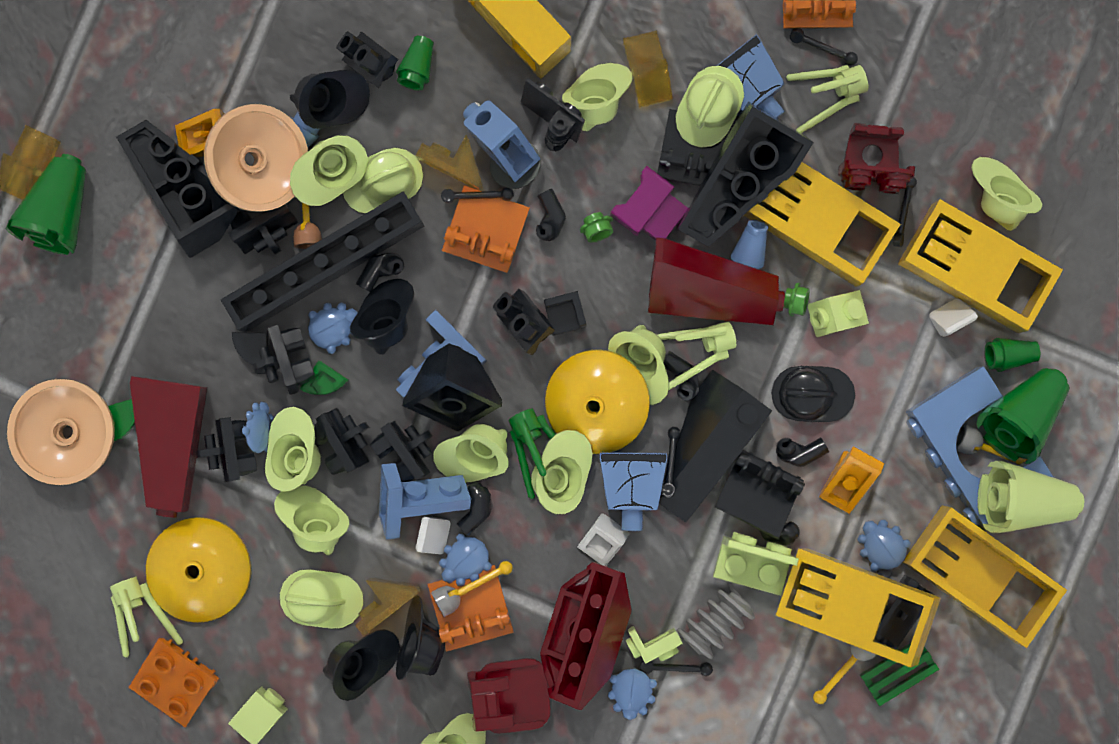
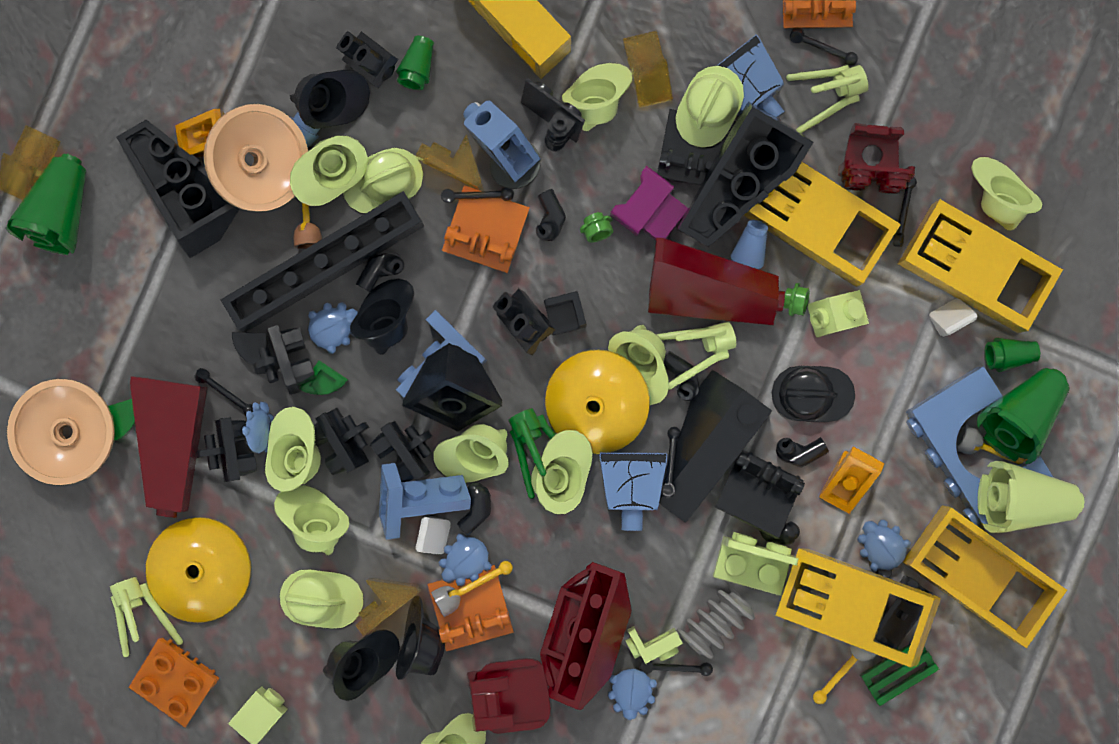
(203, 376): none -> black hinge
(262, 230): black hips -> none
(603, 540): white slope -> none

